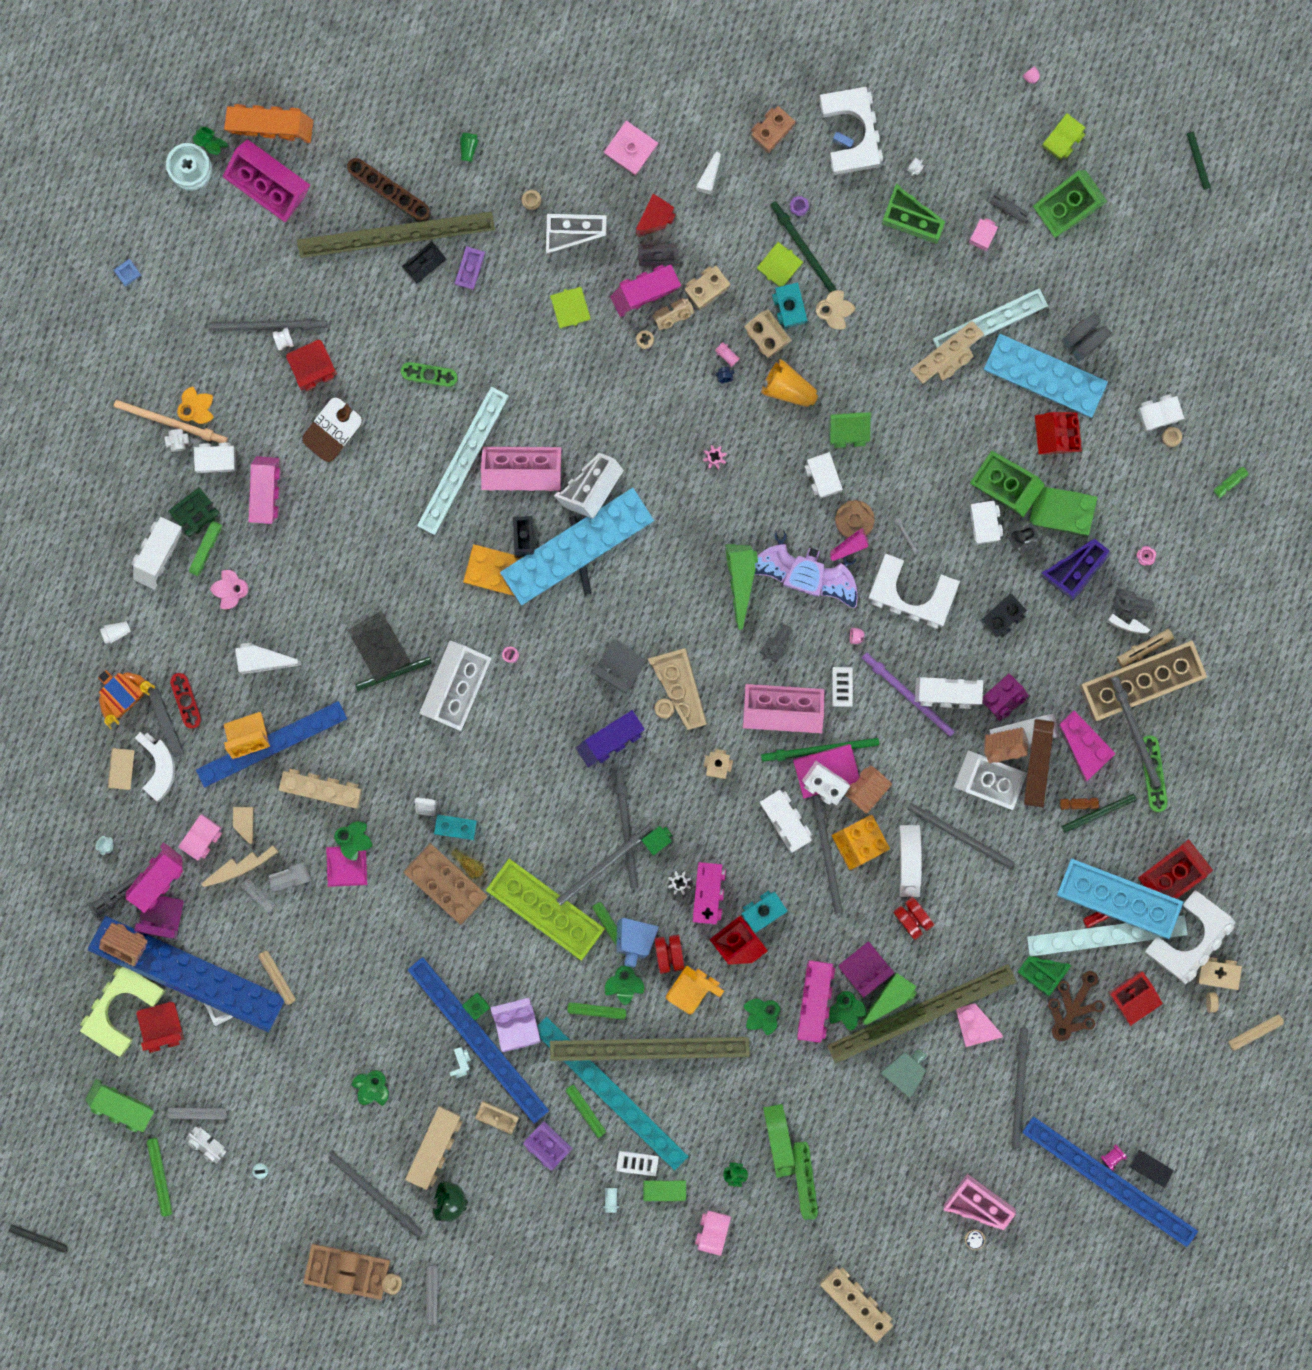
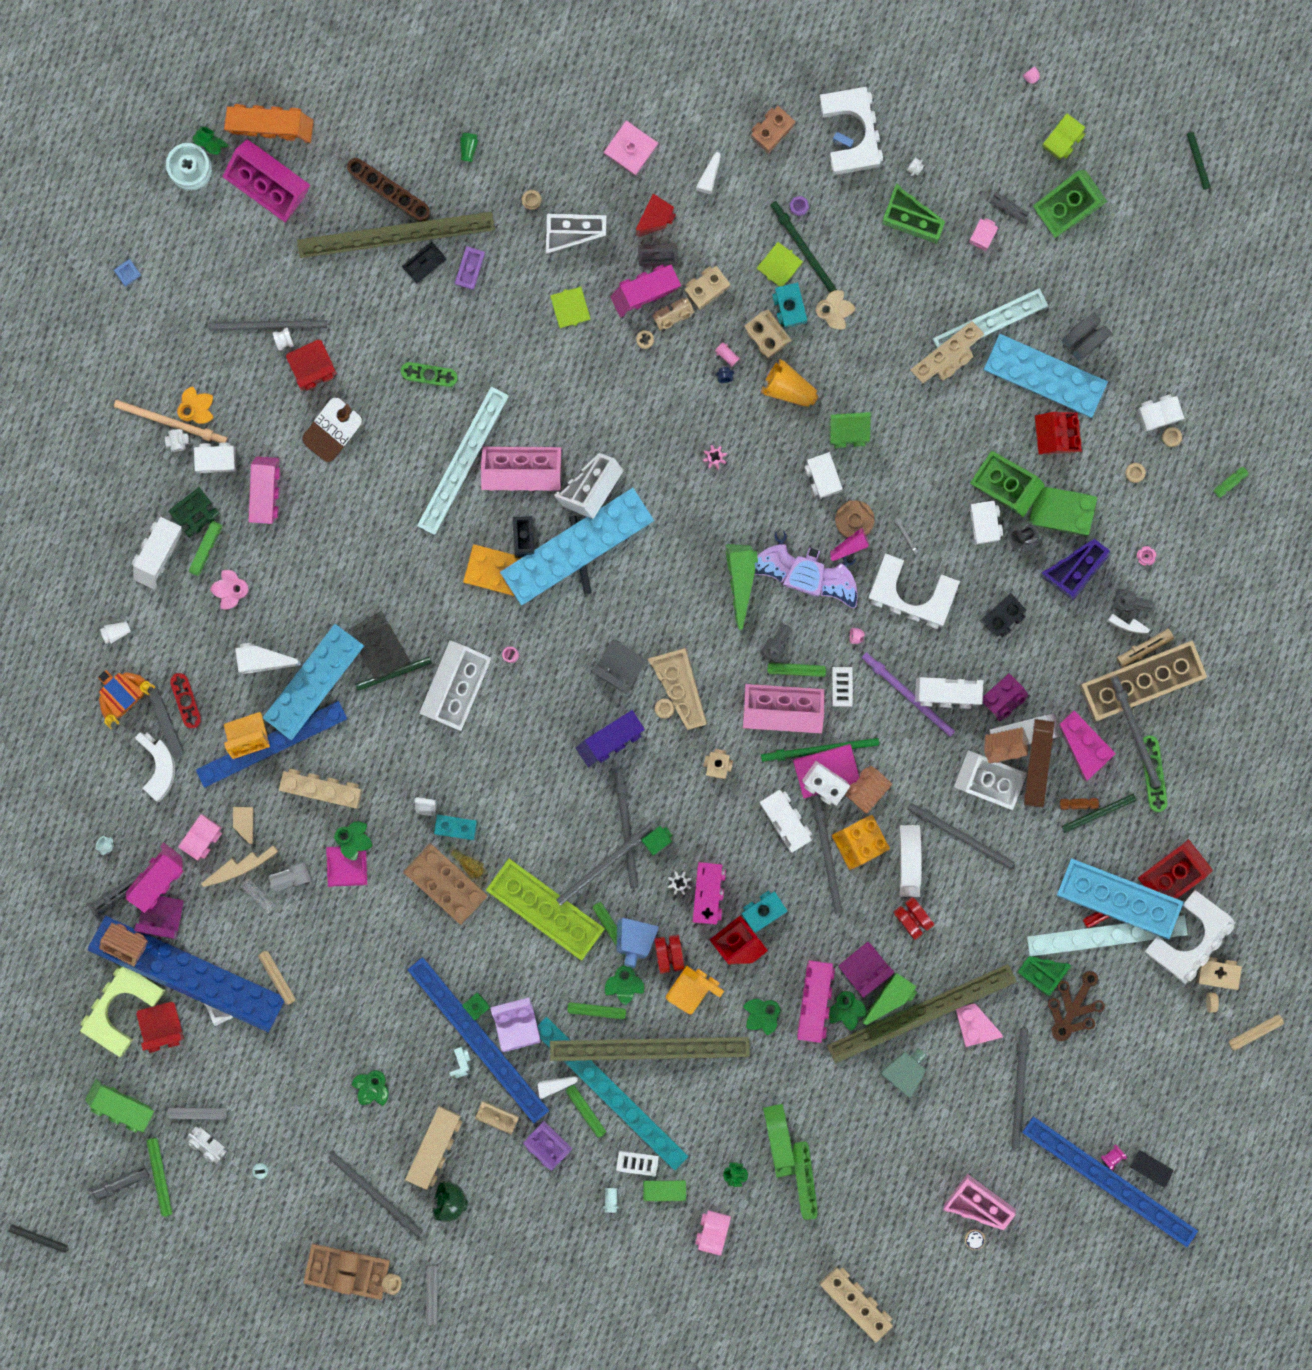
(109, 1188): none -> dark grey pin
(120, 769): tan hinge -> none
(313, 681): none -> medium azure plate
(551, 1086): none -> white slope
(796, 669): none -> bright green axle
(1135, 472): none -> tan tile
(1135, 997): red slope -> none

